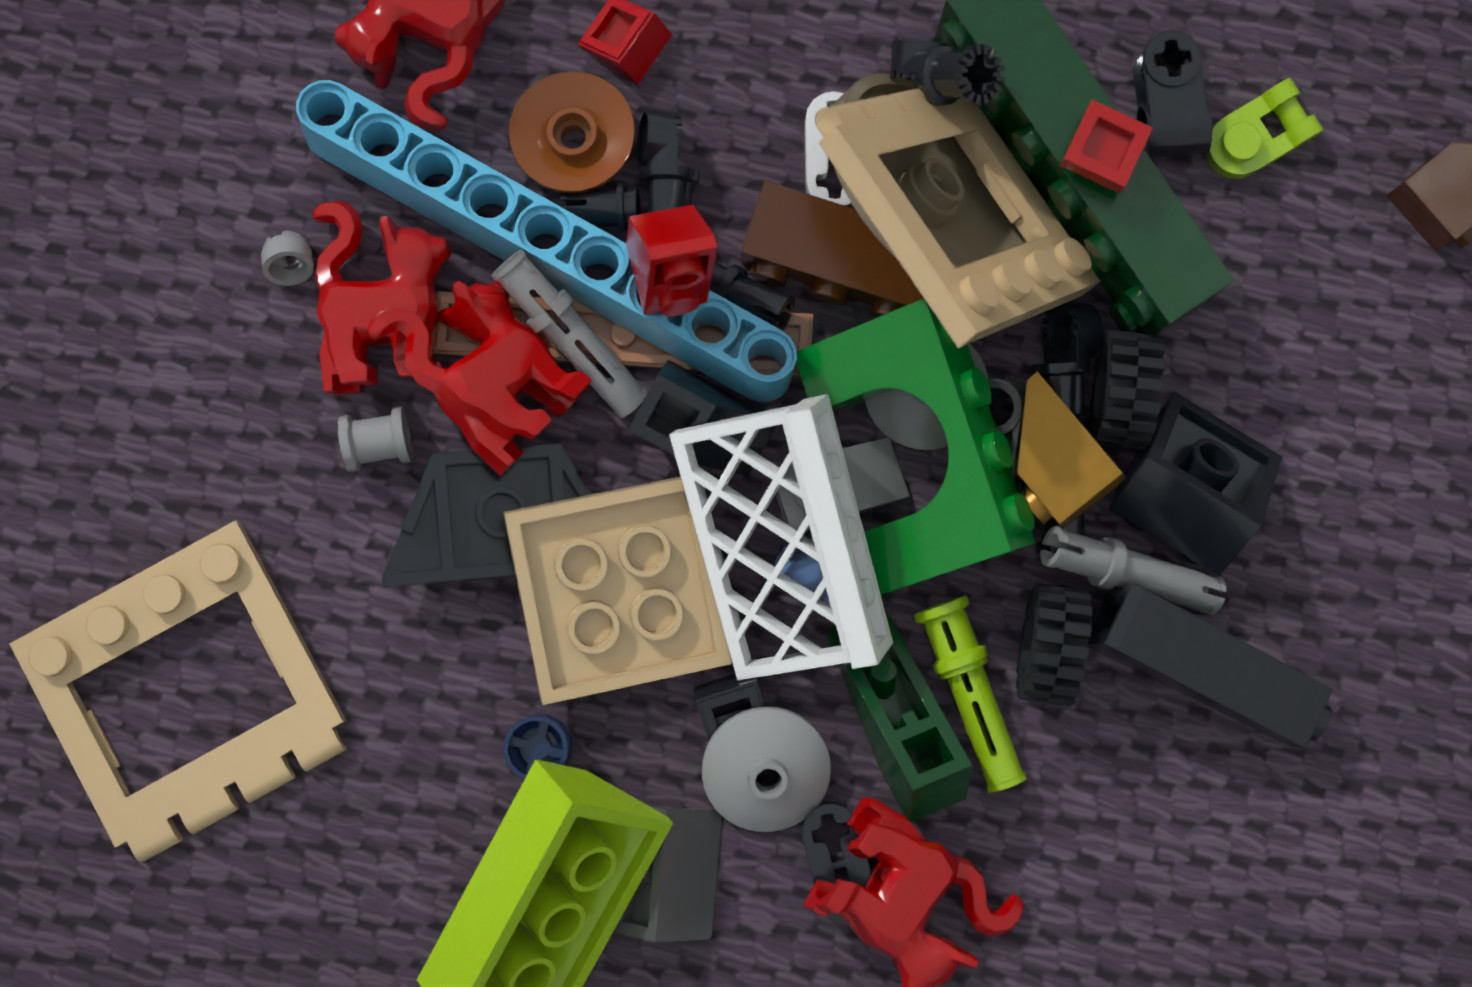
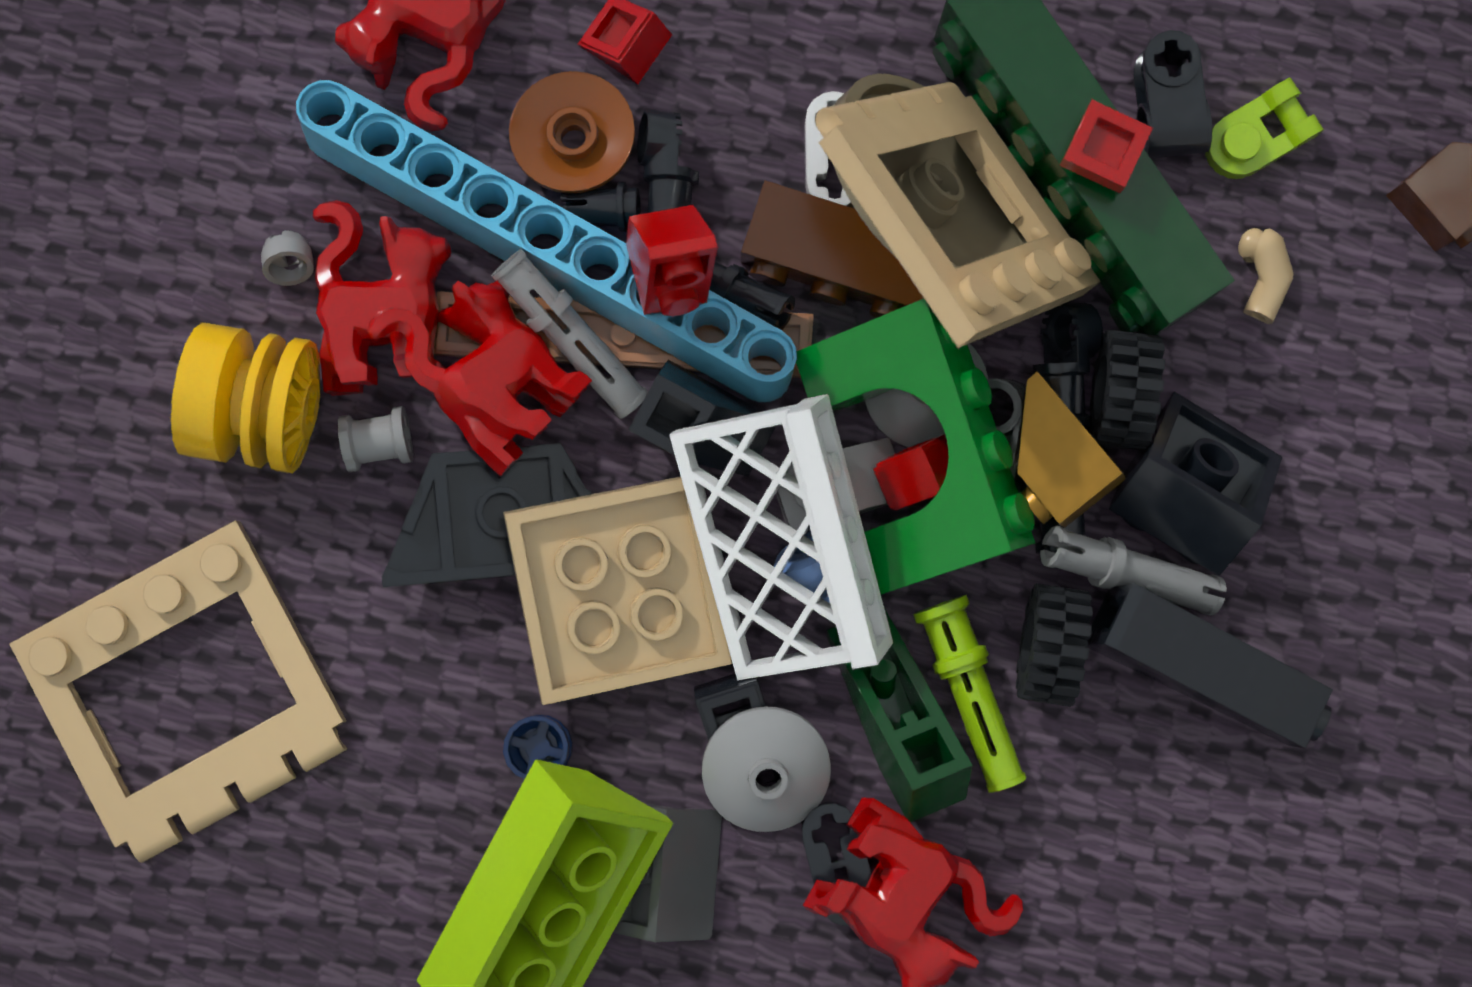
(245, 397): none -> yellow wheel
(913, 472): none -> red slope
(947, 73): black connector -> none
(1273, 268): none -> tan arm

